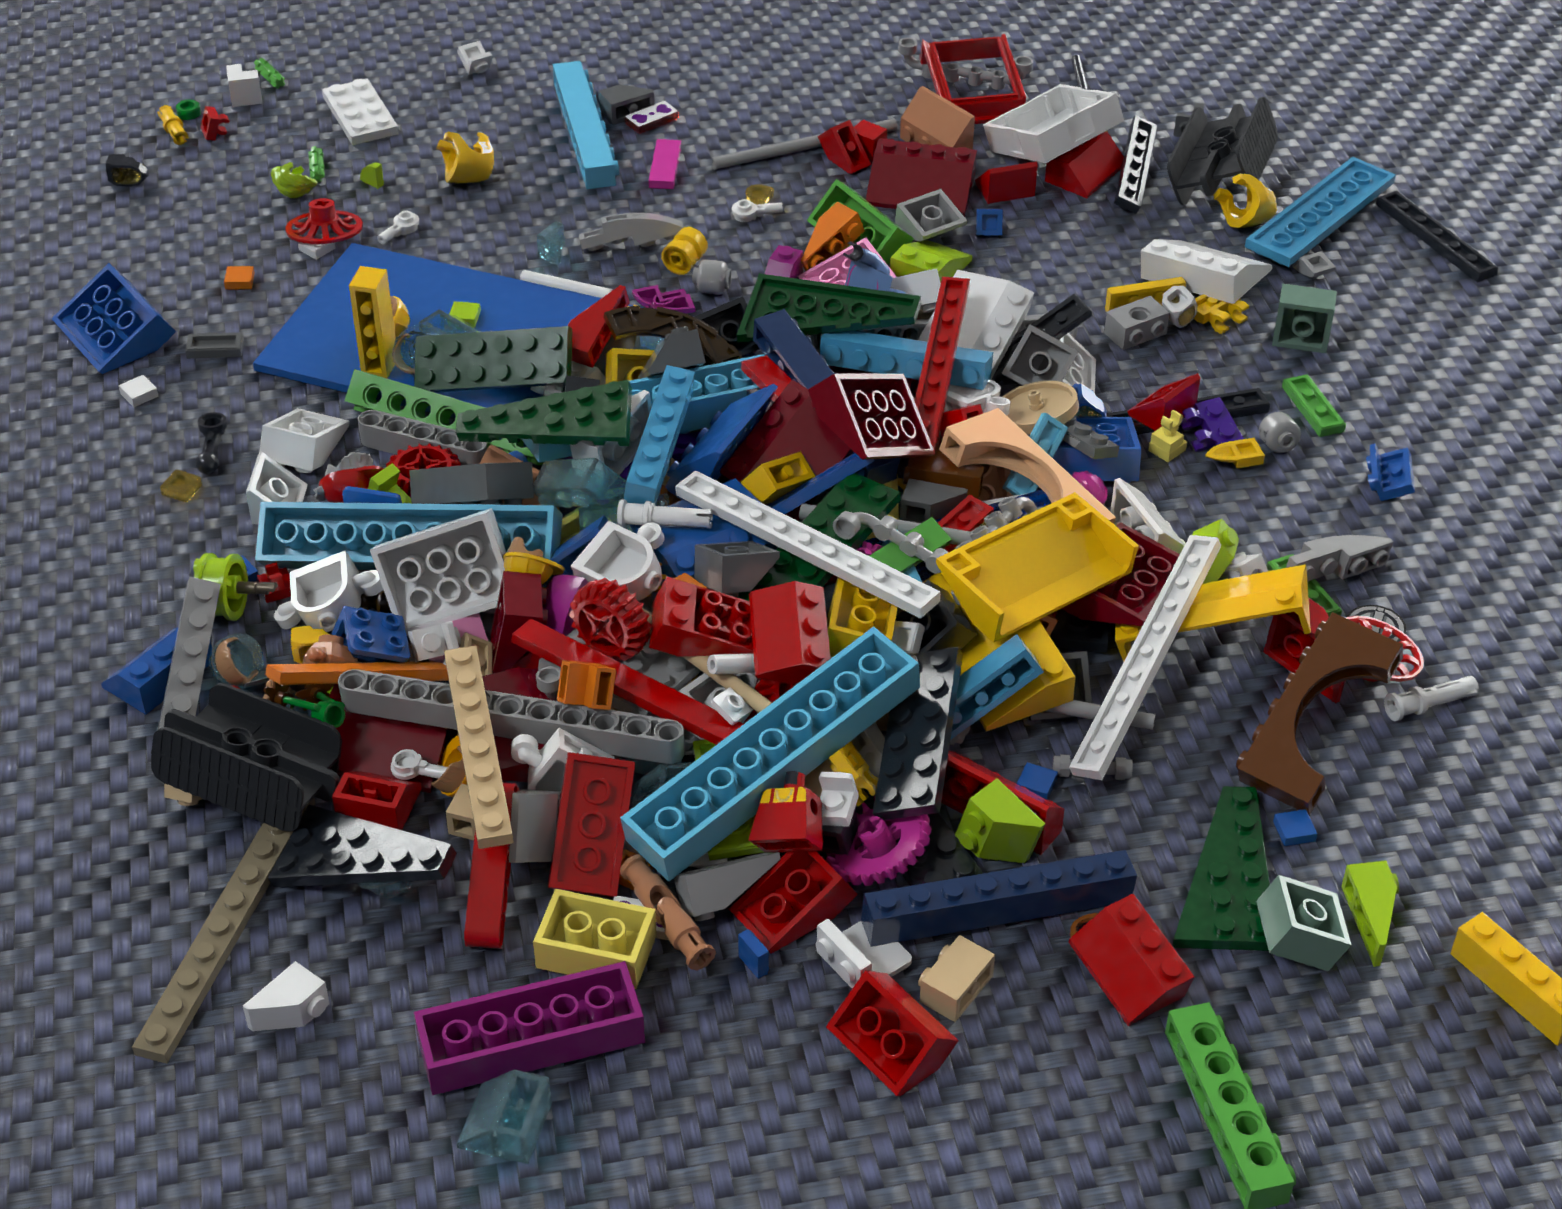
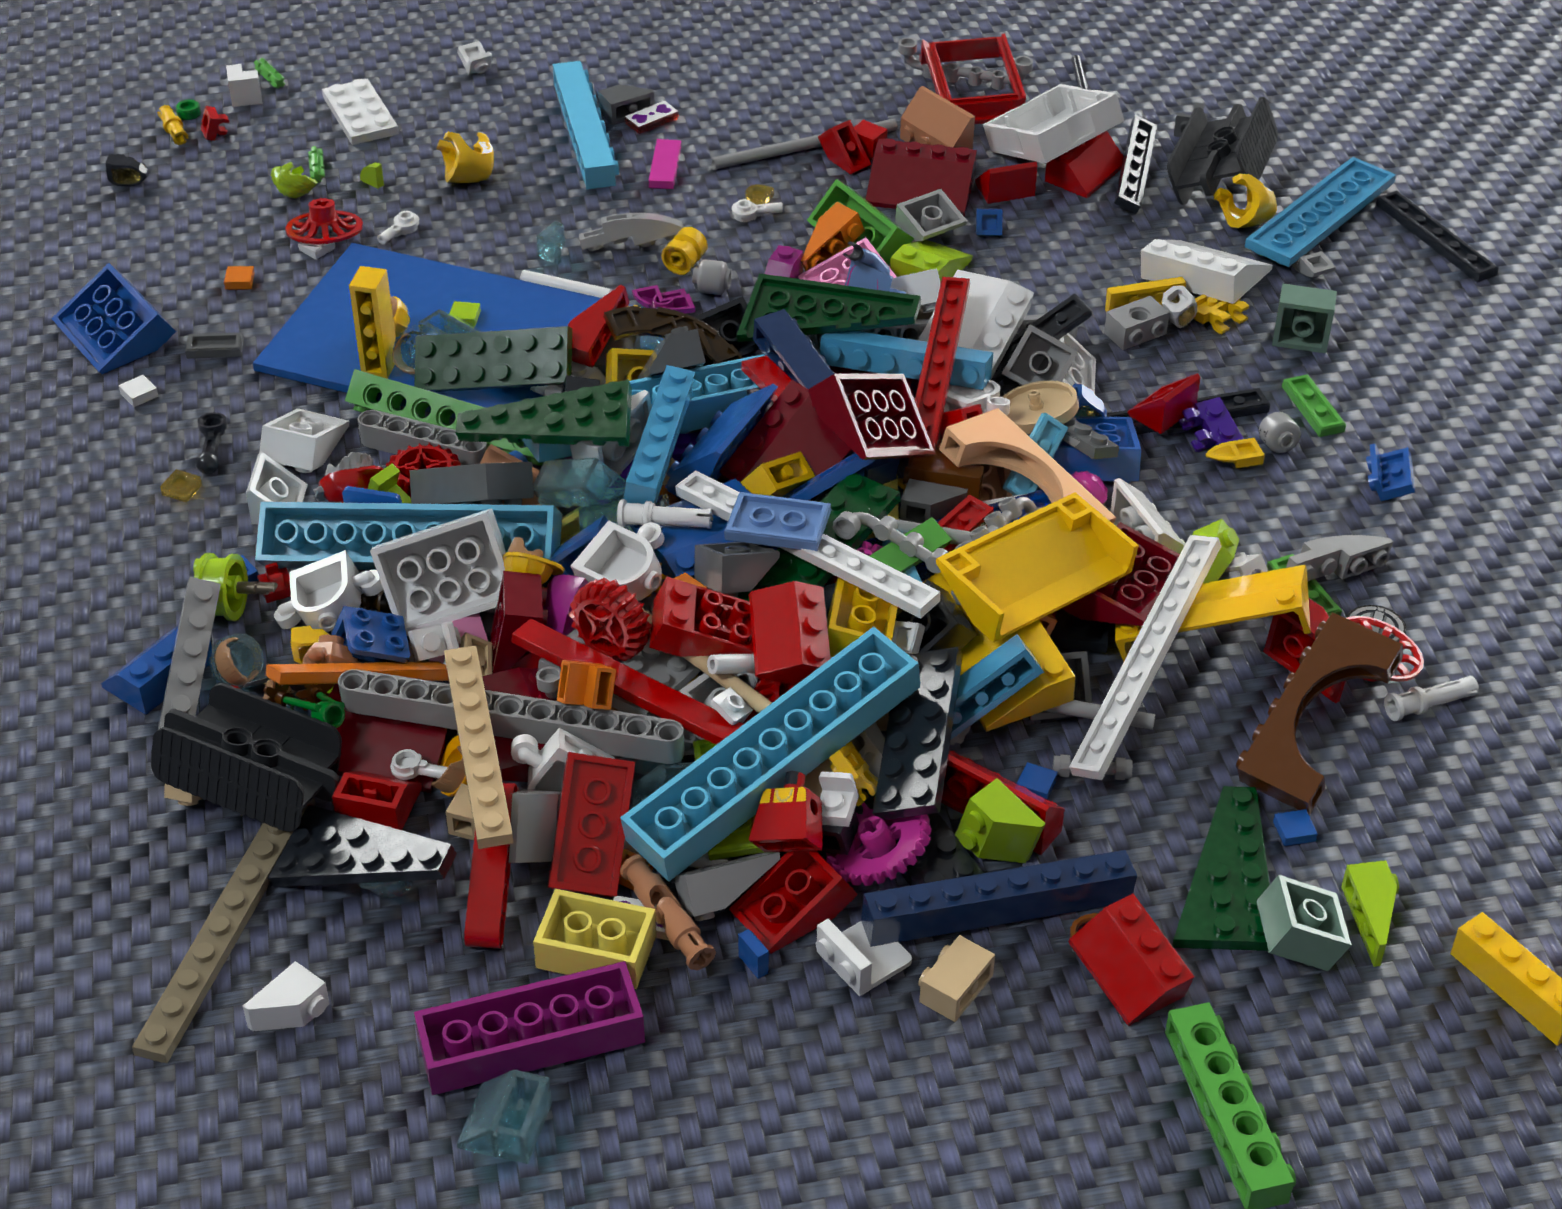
(777, 521): none -> medium blue tile
(891, 1032): red slope -> none
(1167, 441): light yellow piece -> none

